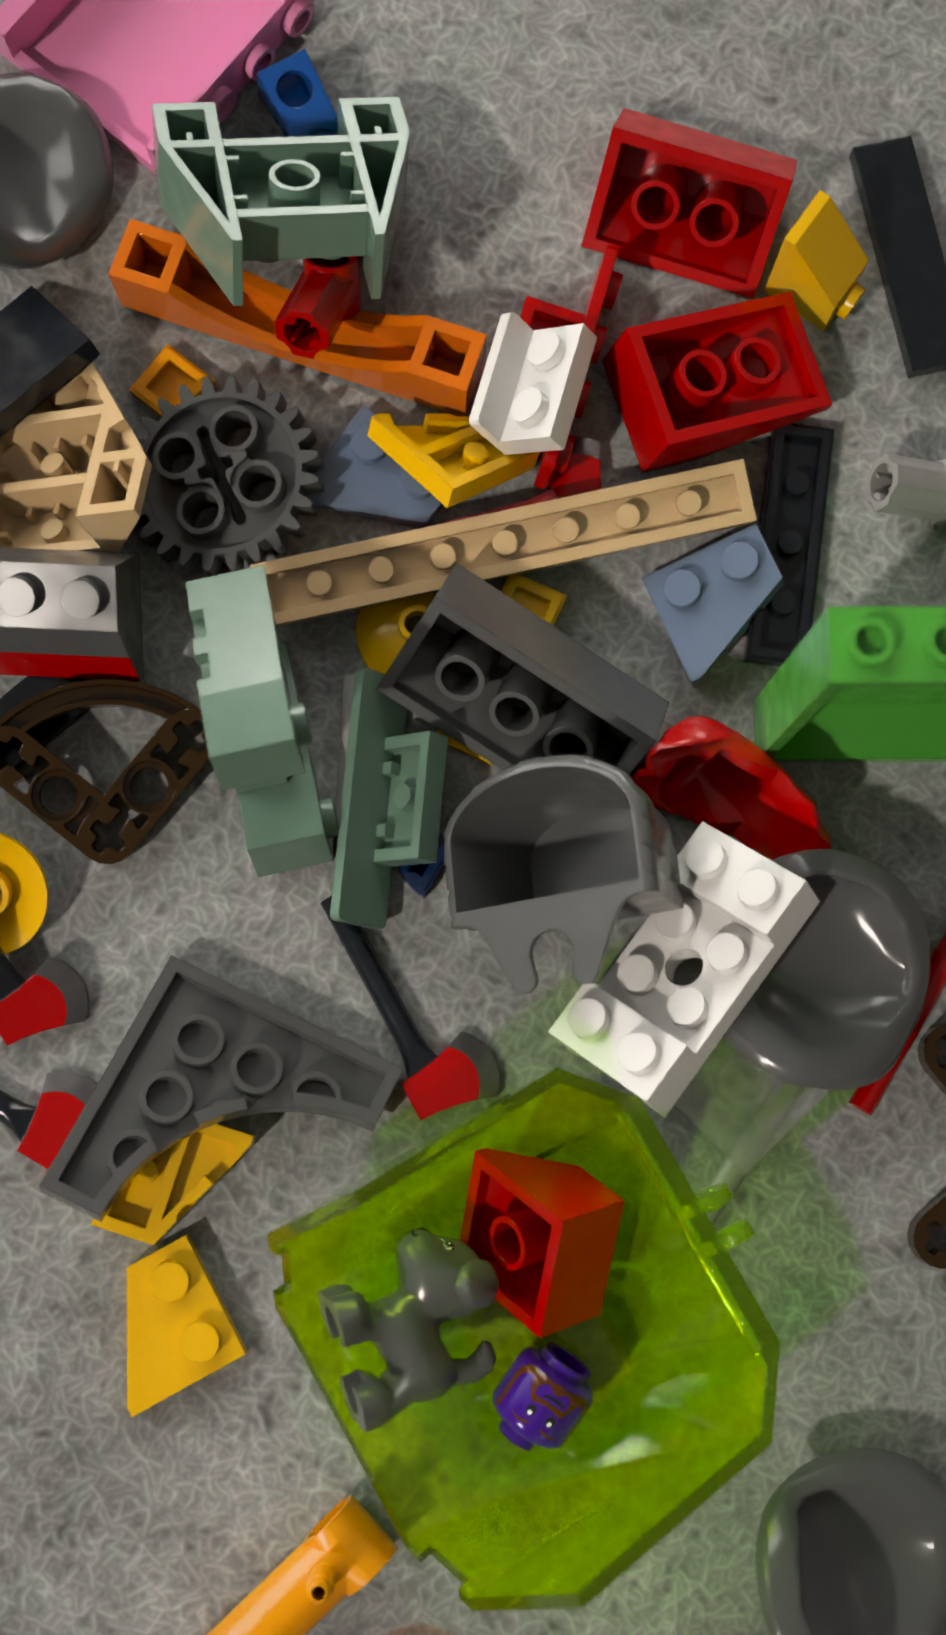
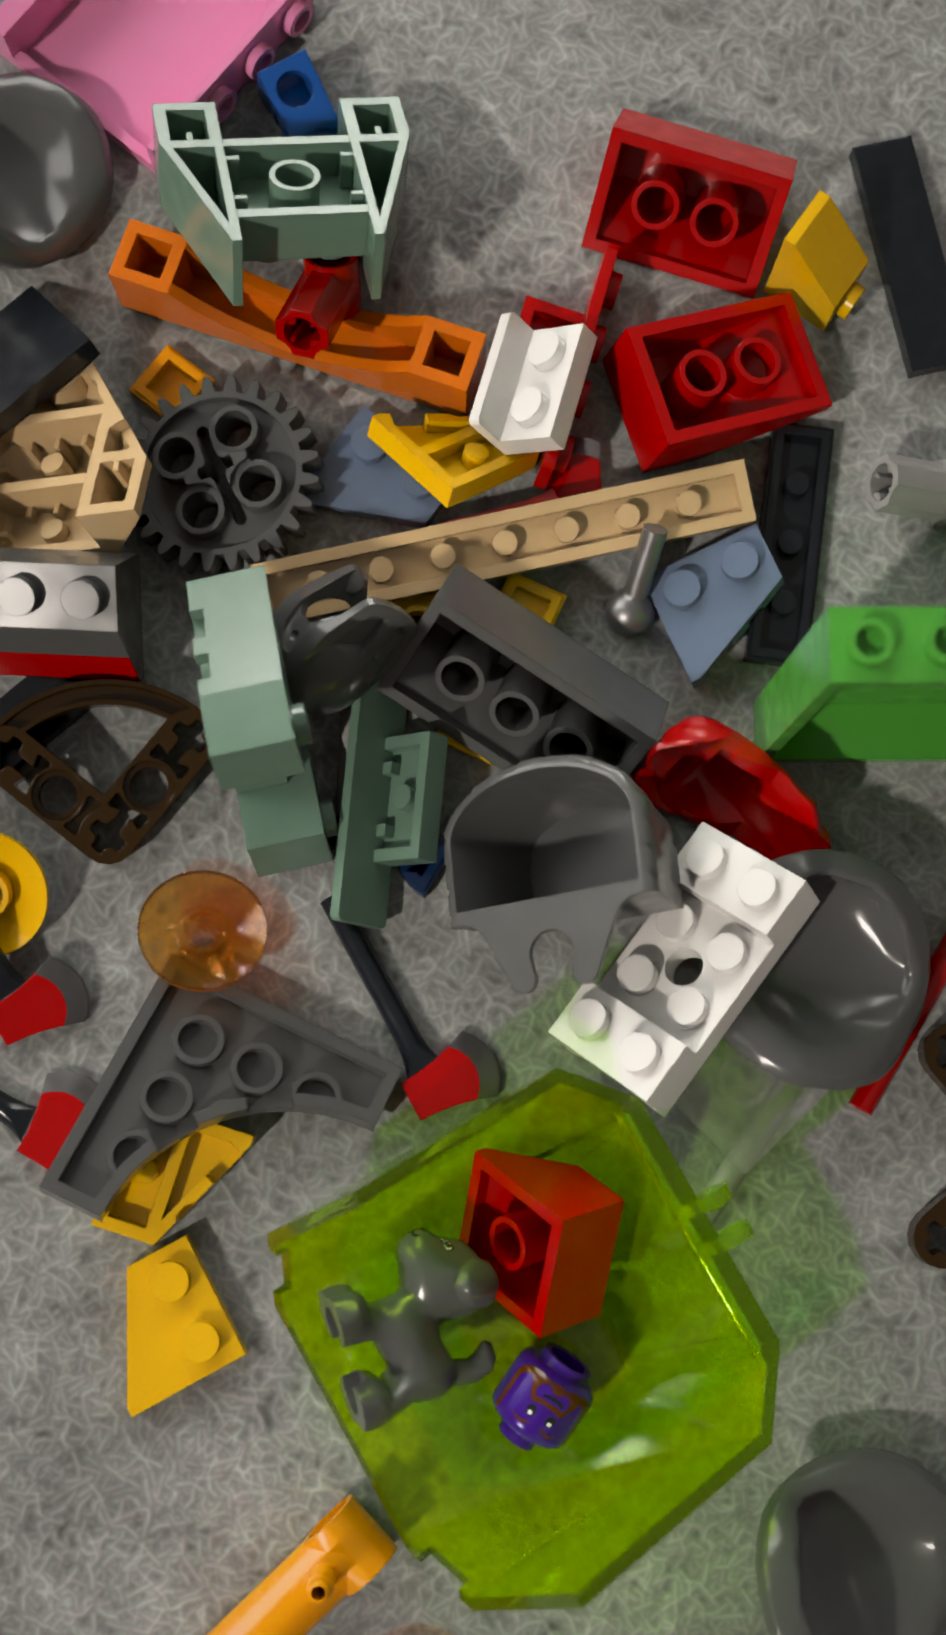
(202, 903): none -> clear orange dish
(342, 655): none -> dark grey helmet
(631, 609): none -> flat silver bar

